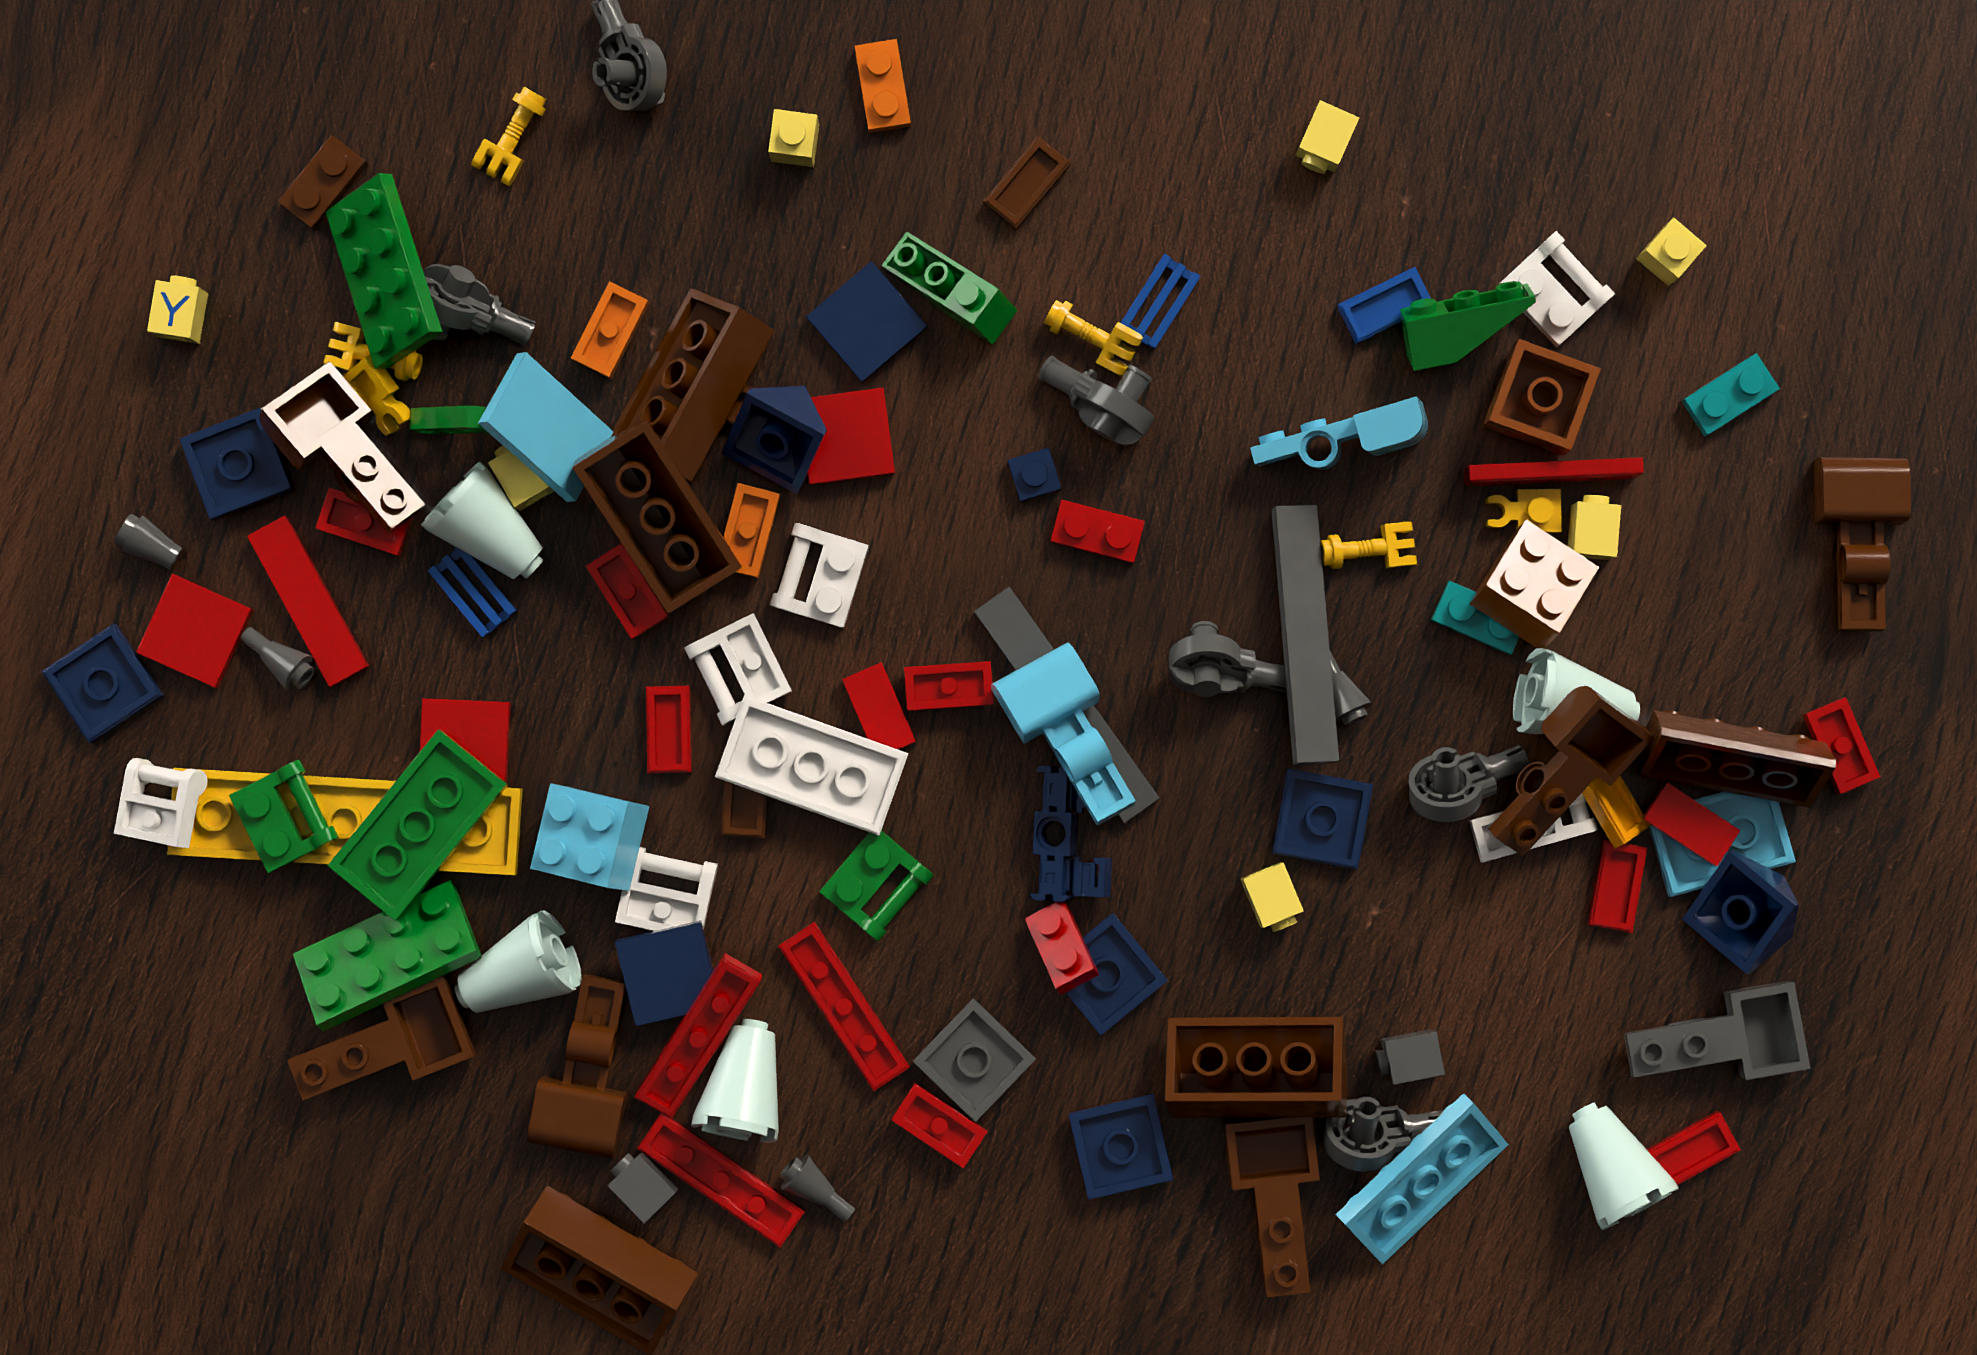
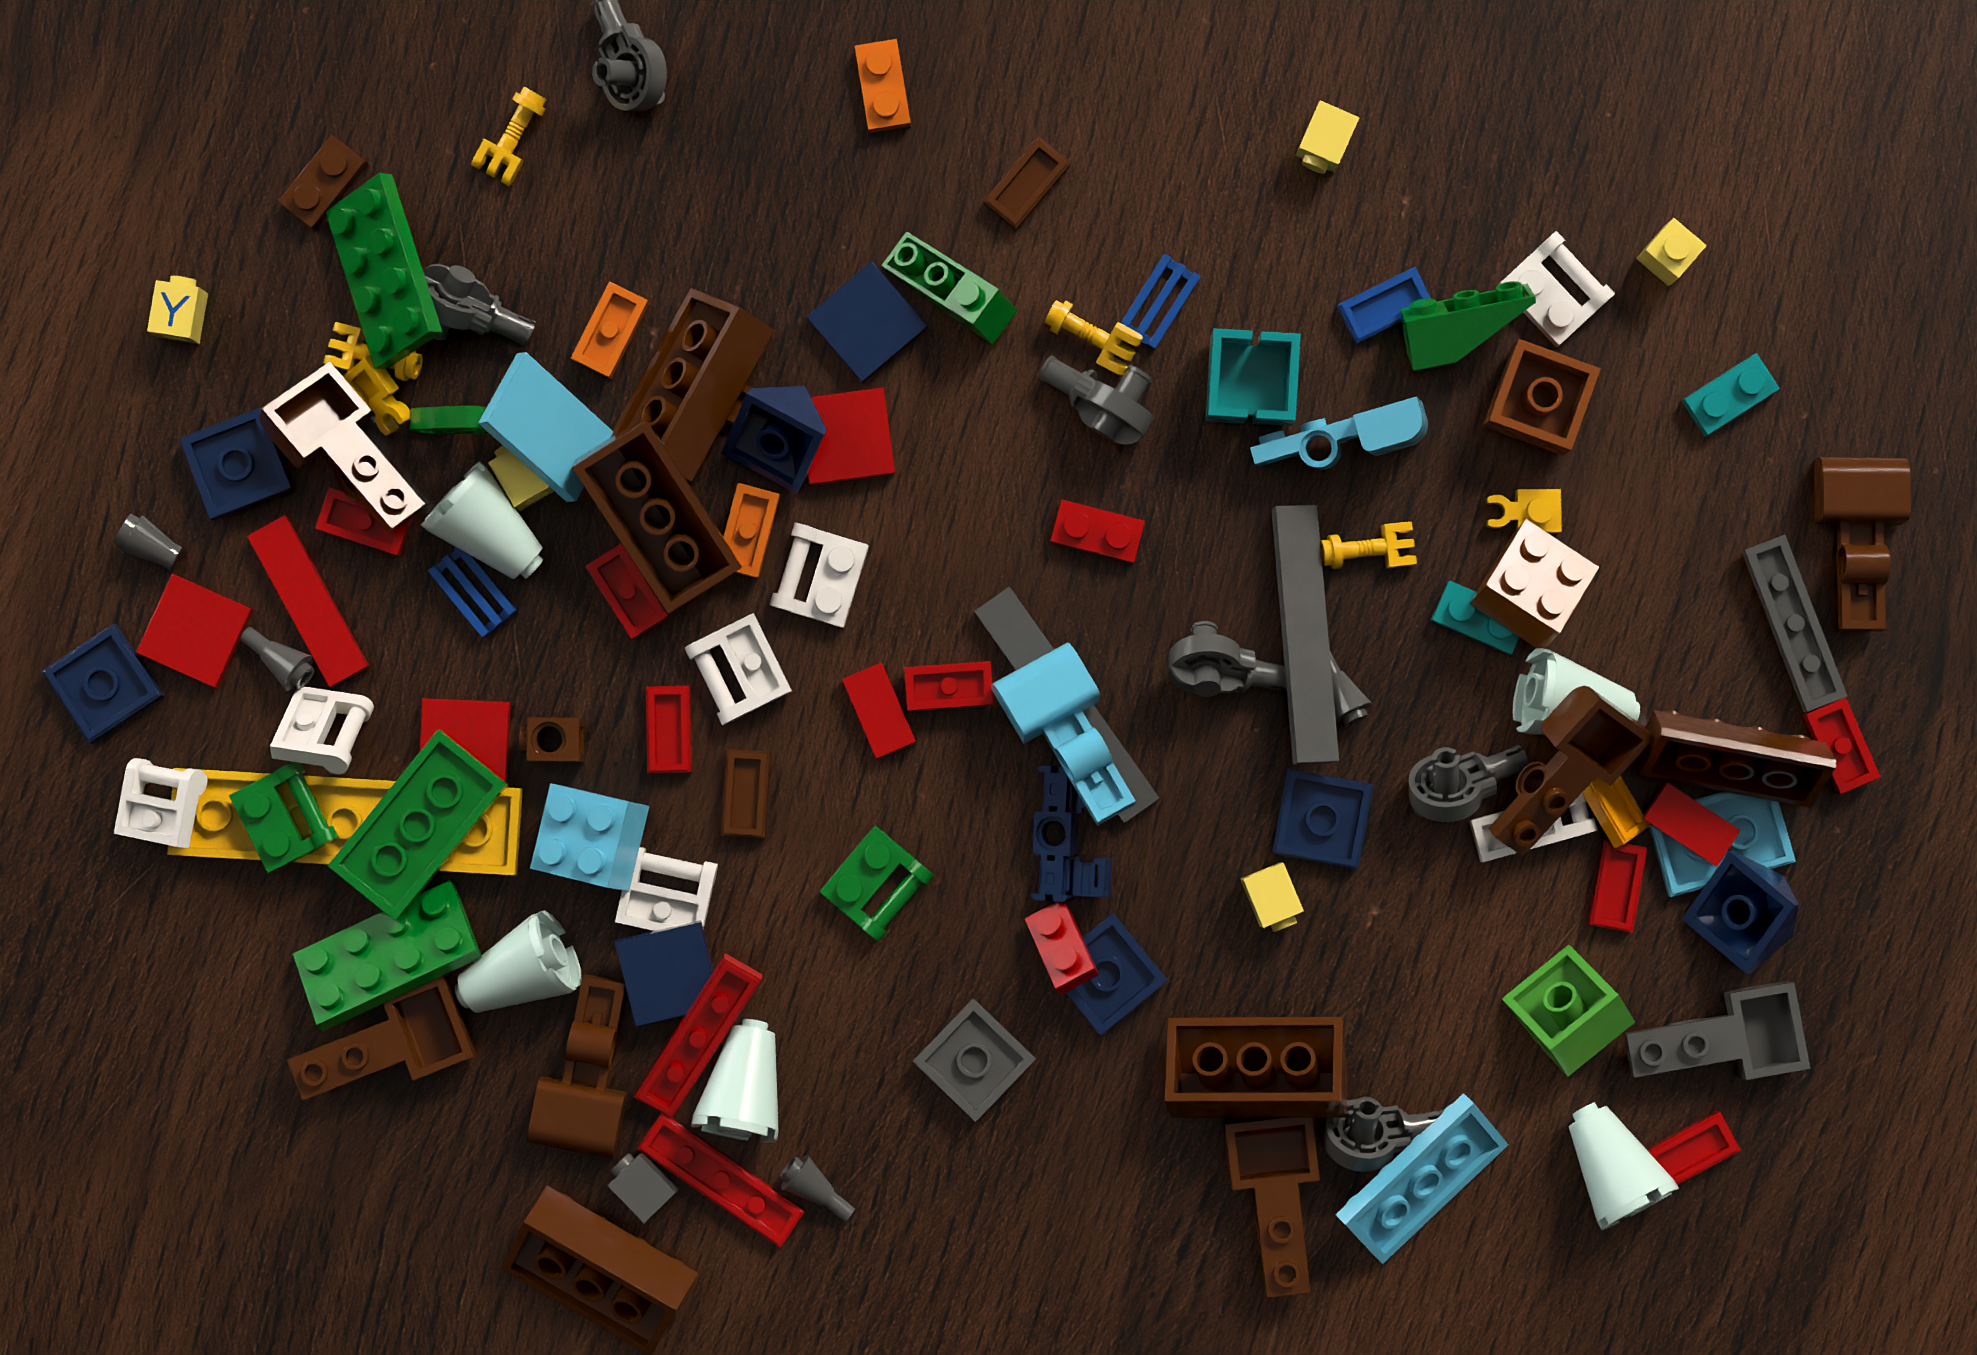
(308, 723): none -> white plate
(572, 739): none -> reddish brown brick
(793, 138): light yellow brick -> none
(811, 765): white tile -> none
(844, 1006): red tile -> none
(939, 1125): red plate -> none
(1034, 474): dark blue plate -> none
(1120, 1146): dark blue plate -> none
(1252, 378): none -> teal piece
(1410, 1057): dark grey brick -> none
(1553, 471): red tile -> none
(1569, 1010): none -> bright green slope
(1594, 527): light yellow brick -> none
(1794, 623): none -> dark grey plate

